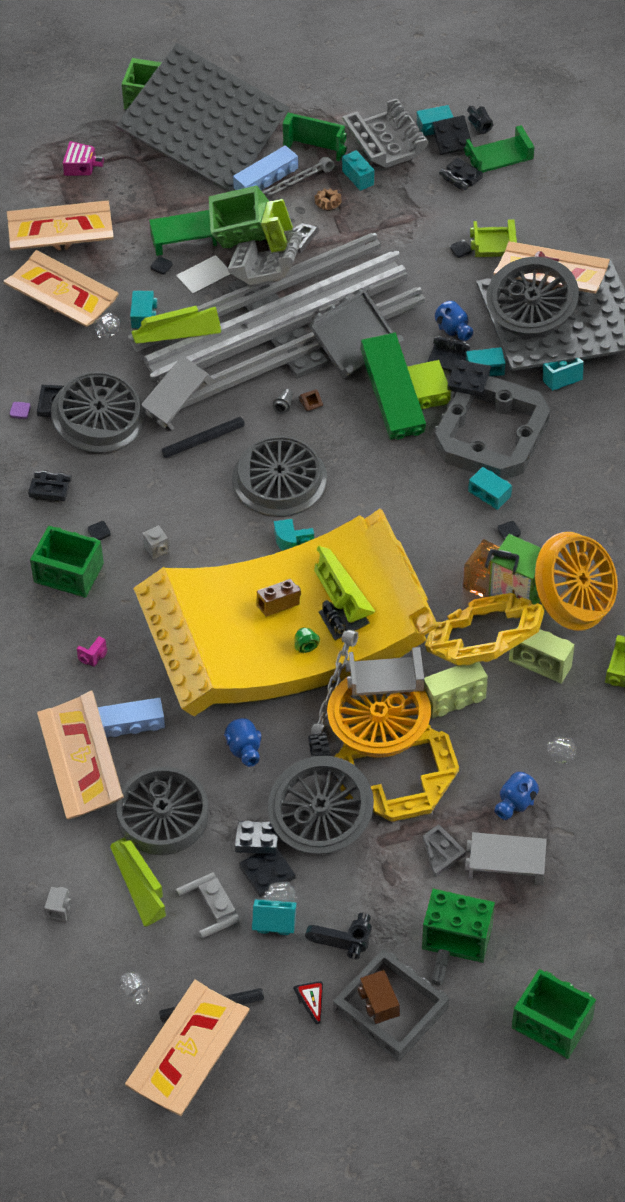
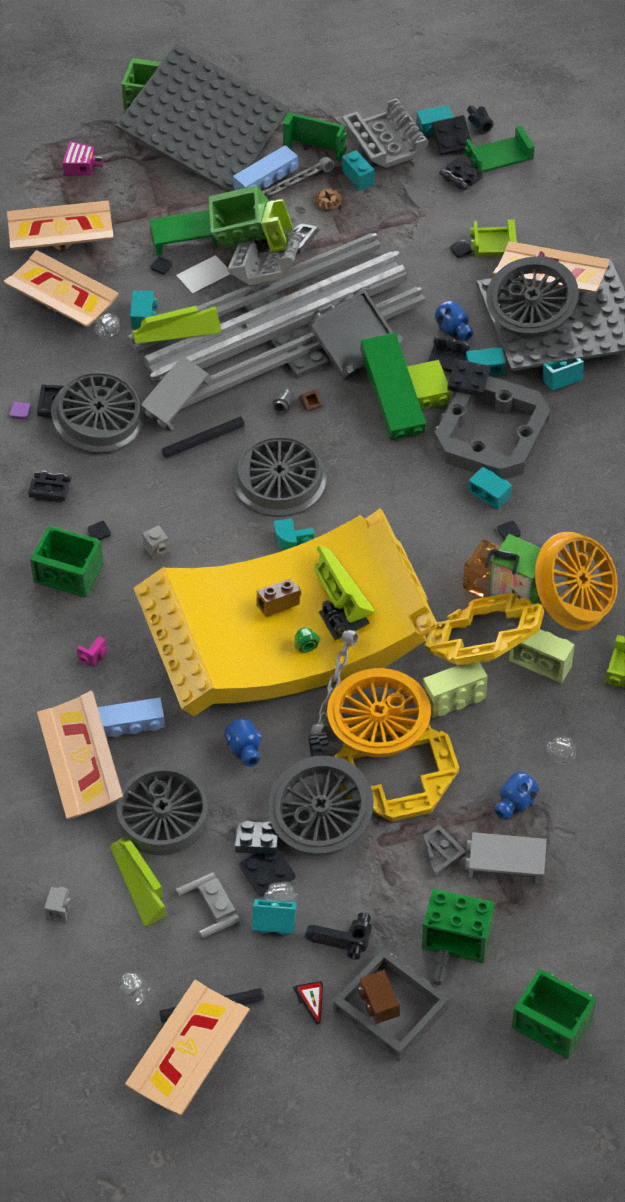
(386, 675): light grey panel -> none

